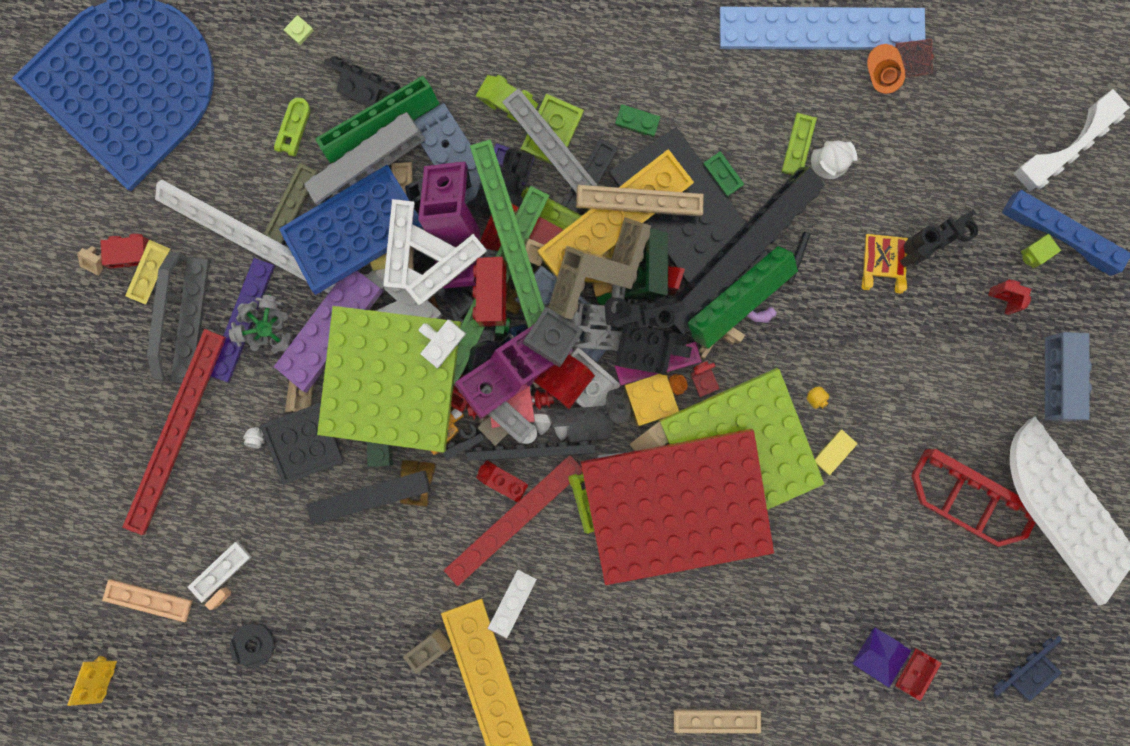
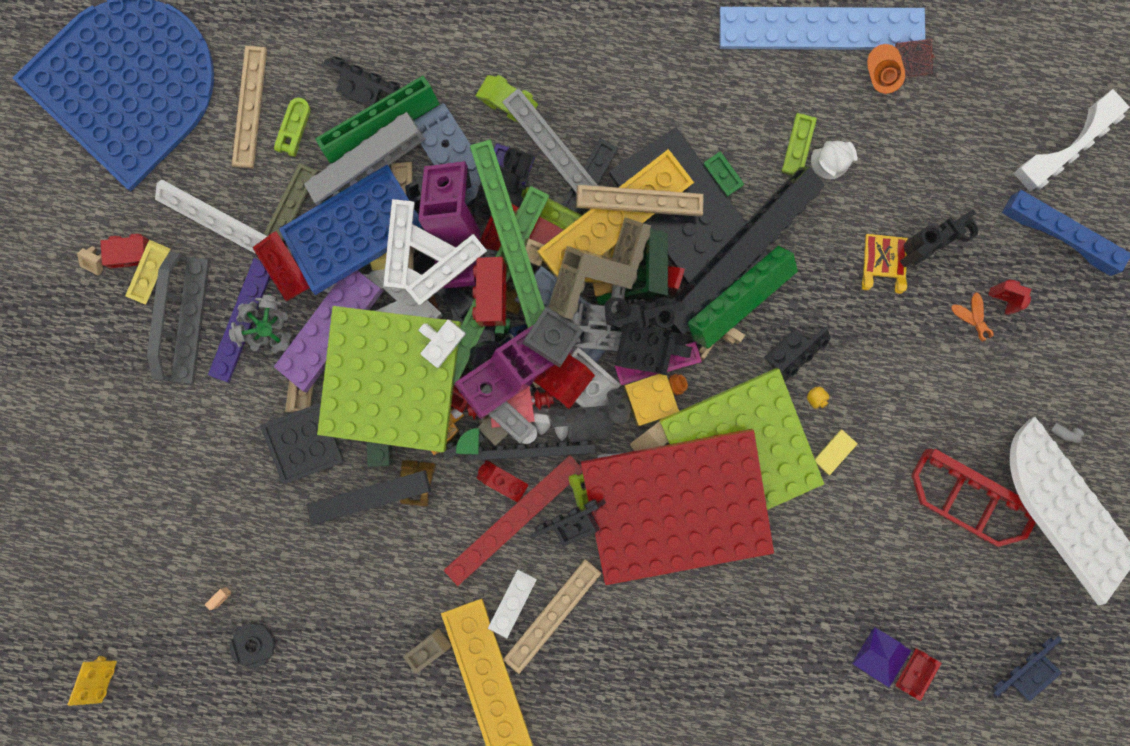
(147, 600): light nougat tile -> none
(174, 432): red plate -> none
(219, 572): white plate -> none
(249, 107): none -> tan tile
(254, 438): white plate -> none
(281, 266): none -> red tile
(298, 30): yellowish green plate -> none
(469, 442): none -> green brick
(552, 616): none -> tan tile
(562, 119): lime plate -> none
(574, 526): none -> black bracket
(637, 120): green plate -> none
(704, 379): red bracket -> none
(717, 721): tan tile -> none
(764, 316): lavender piece -> none
(796, 351): none -> black bracket
(799, 253): black piece -> none
(975, 317): none -> orange piece
(1040, 251): lime brick -> none
(1067, 377): sand blue brick -> none
(1074, 436): none -> light grey arm

